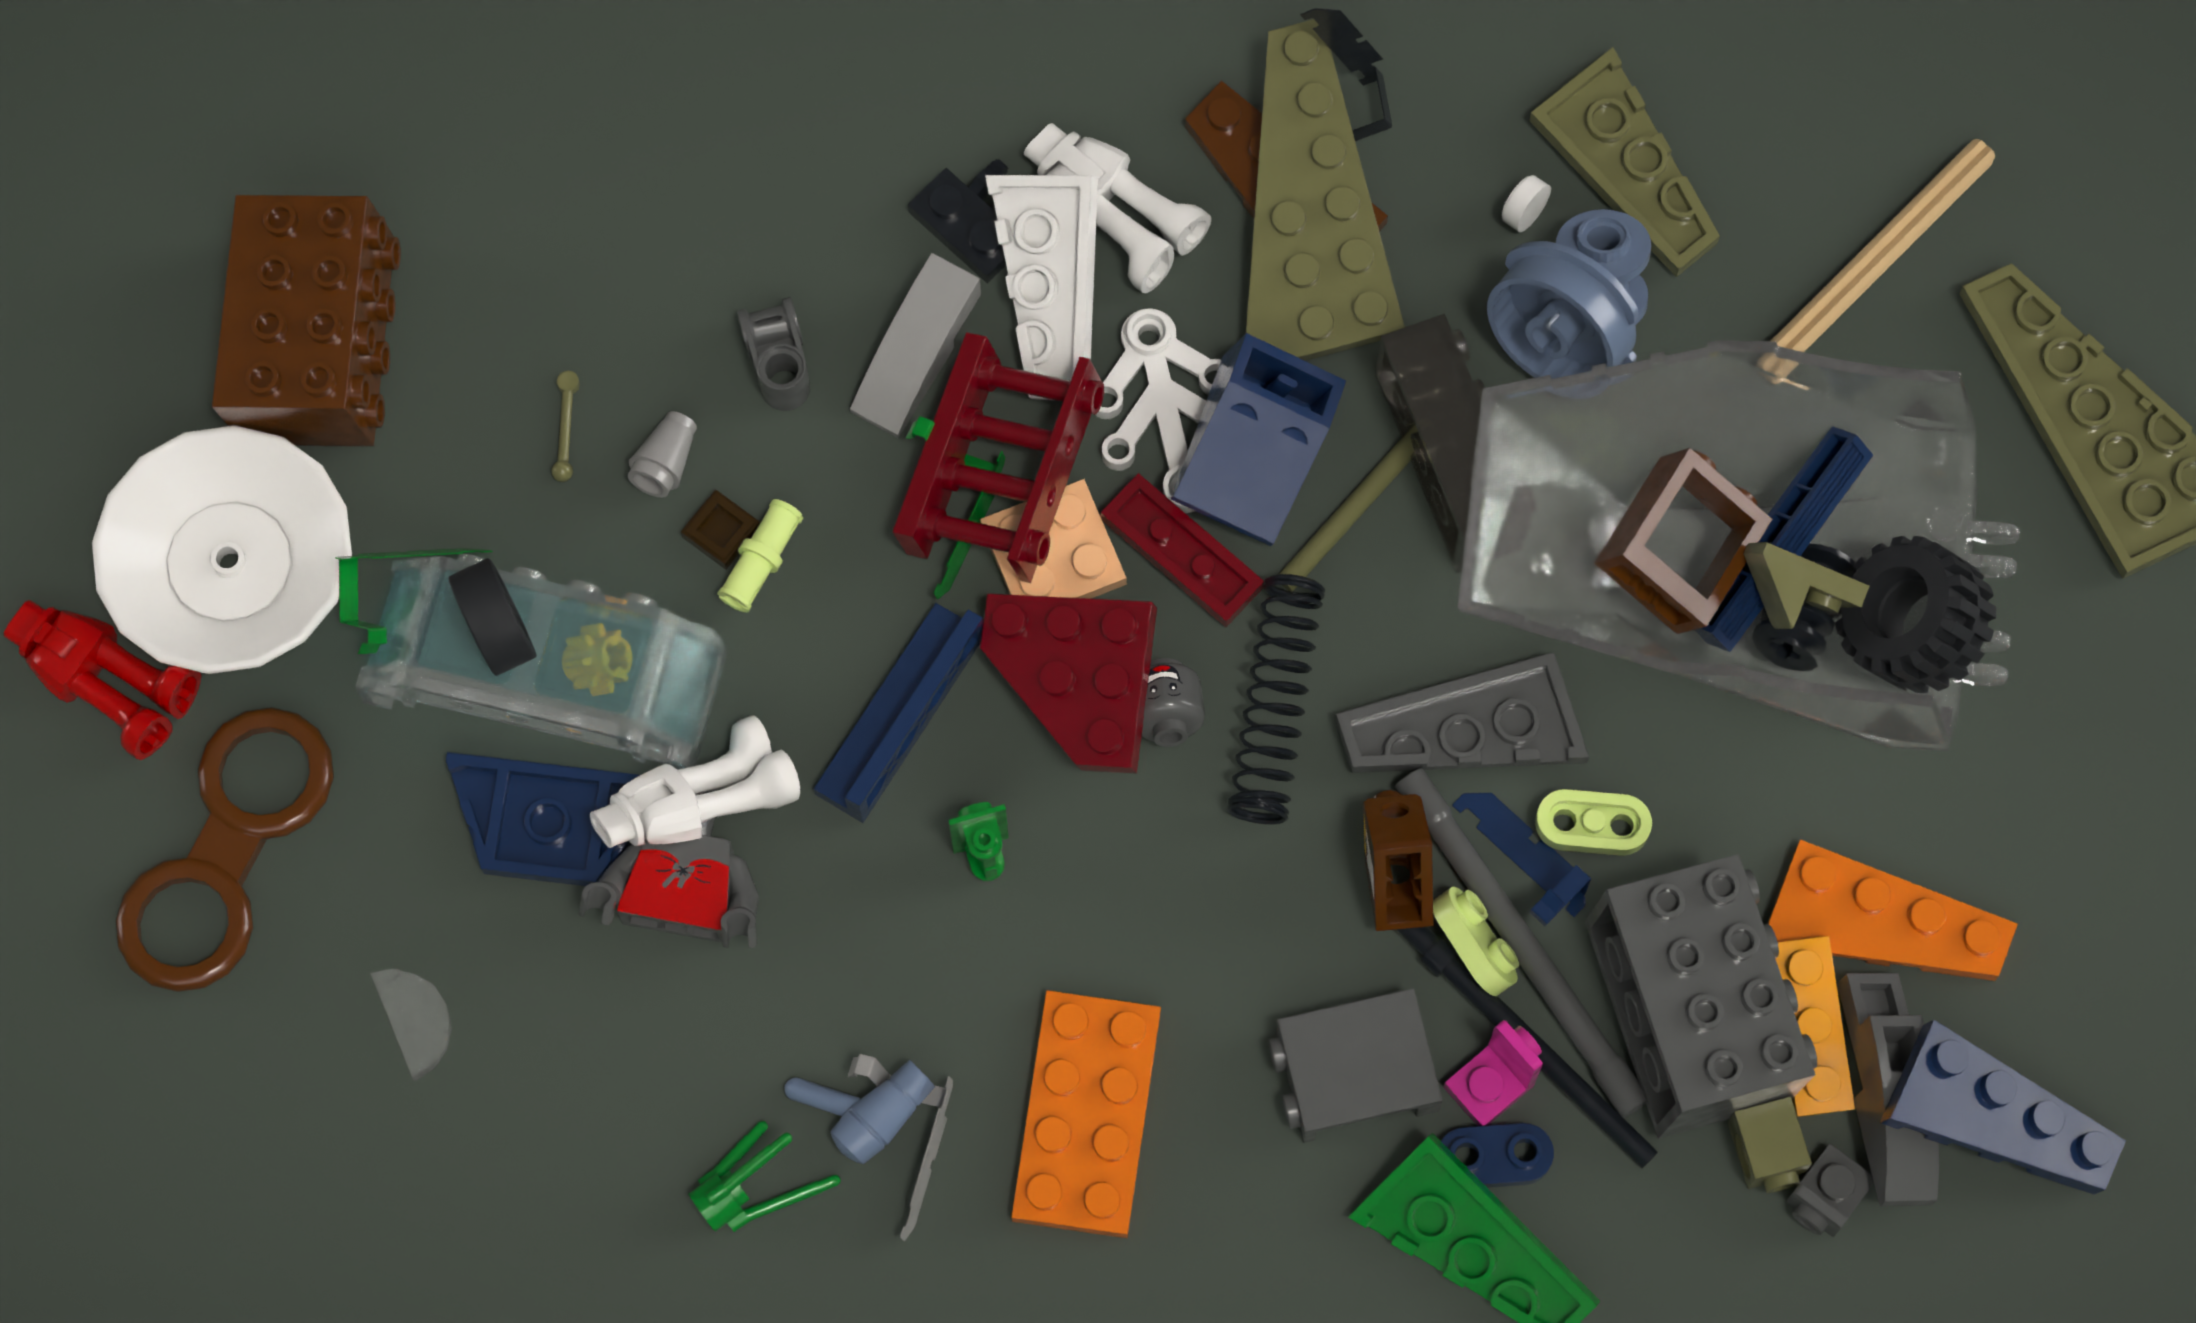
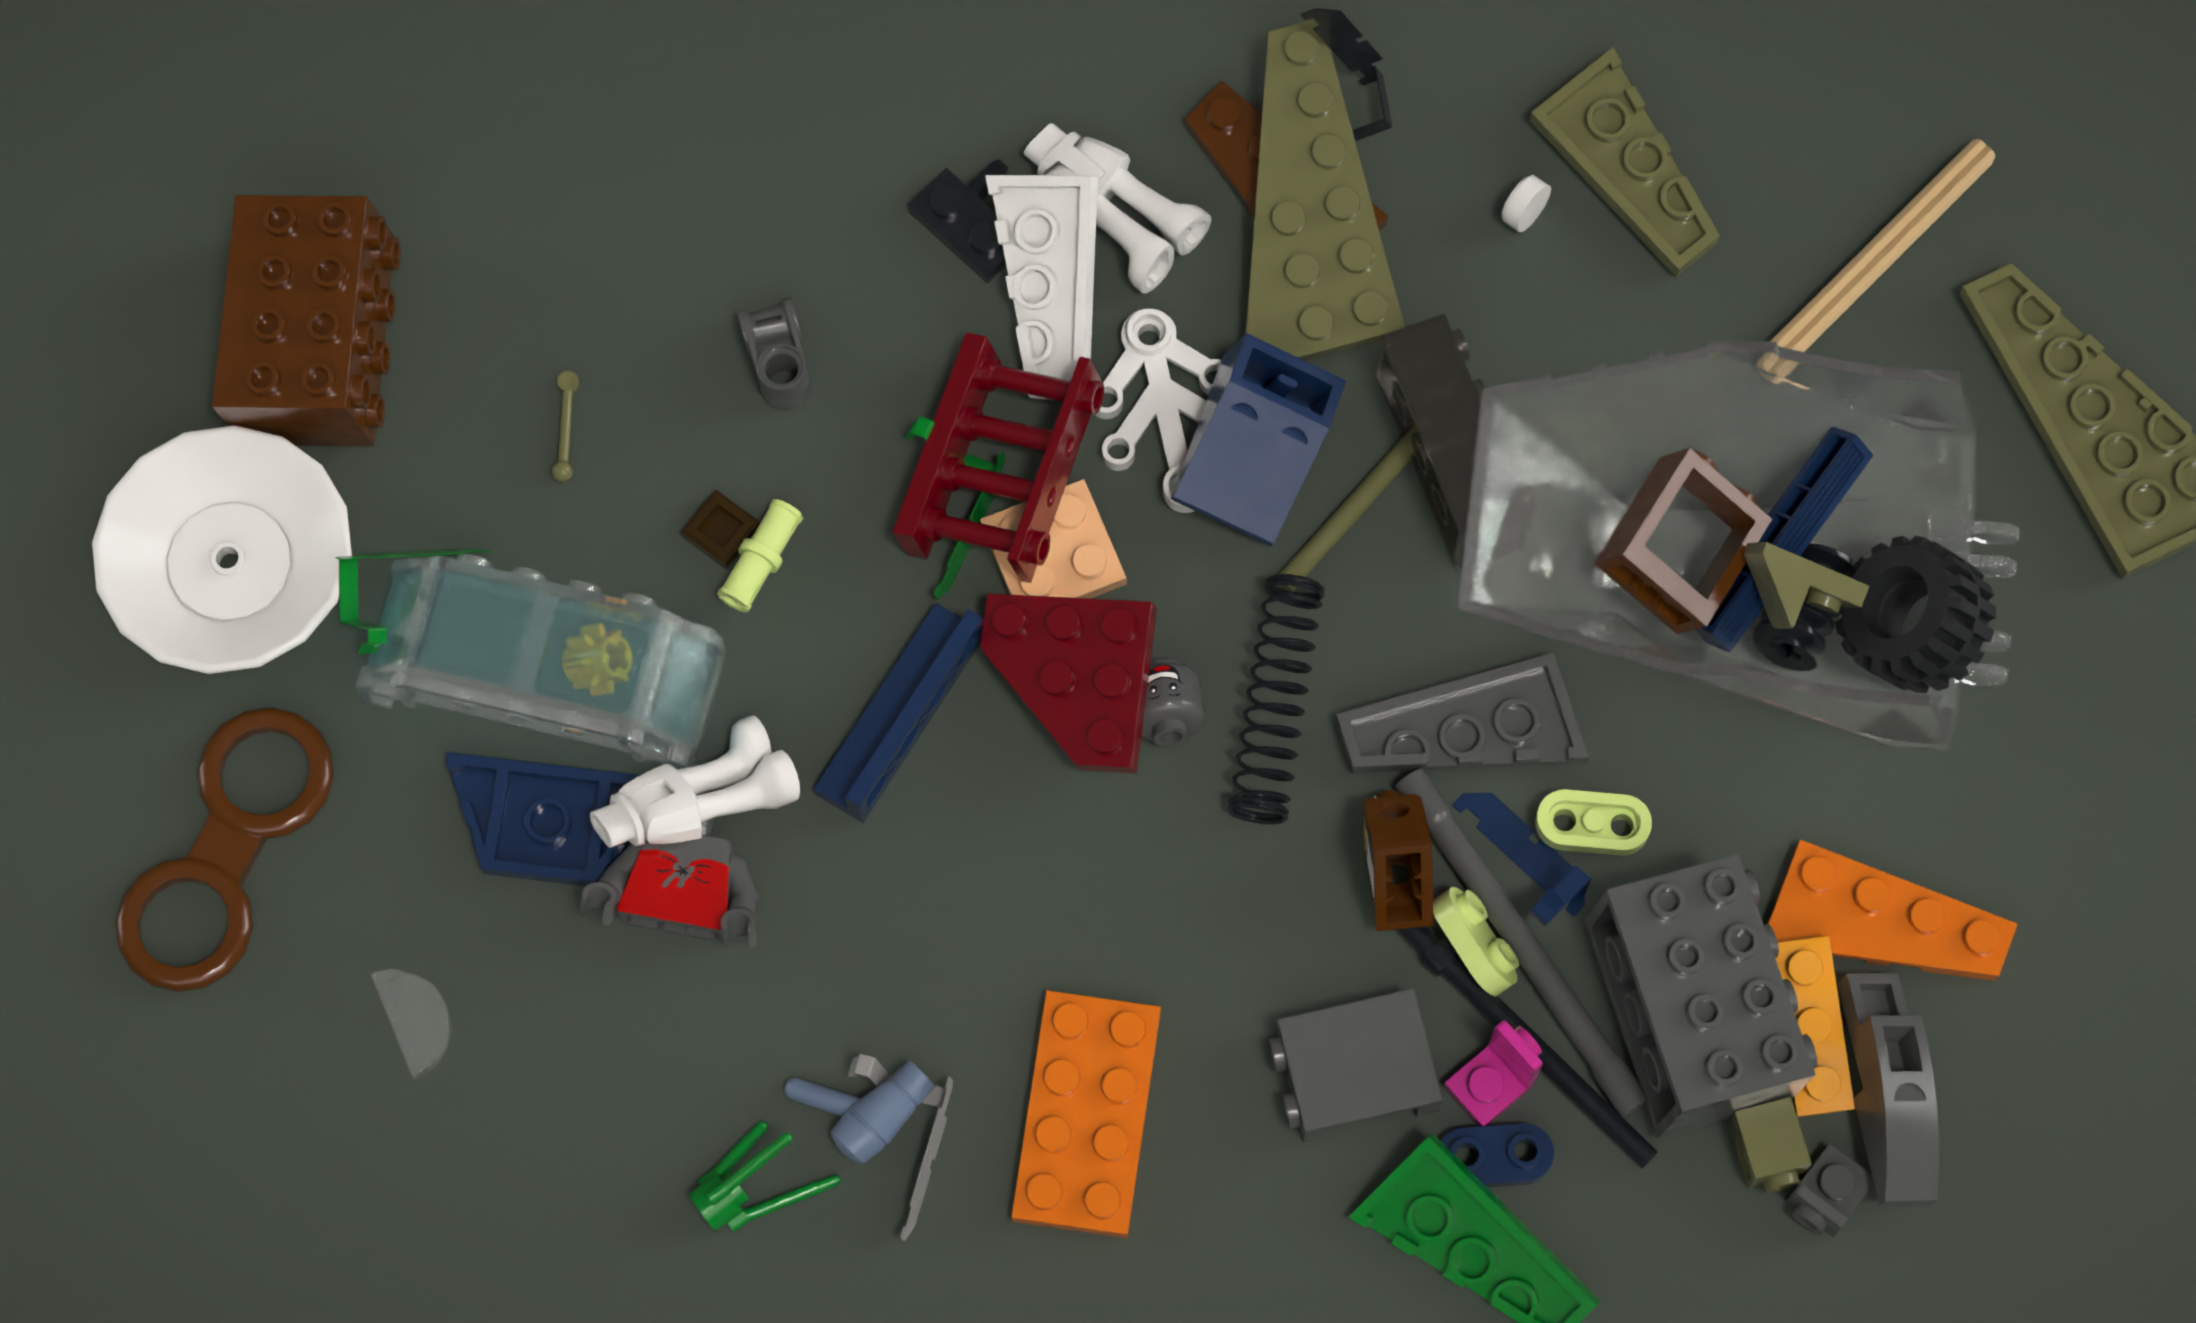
(71, 651): red piece -> none
(492, 617): black tyre -> none
(663, 456): light grey cone -> none
(916, 345): light grey slope -> none
(980, 833): green hinge -> none
(1182, 550): dark red plate -> none
(1574, 298): sand blue piece -> none
(1981, 1104): wing -> none

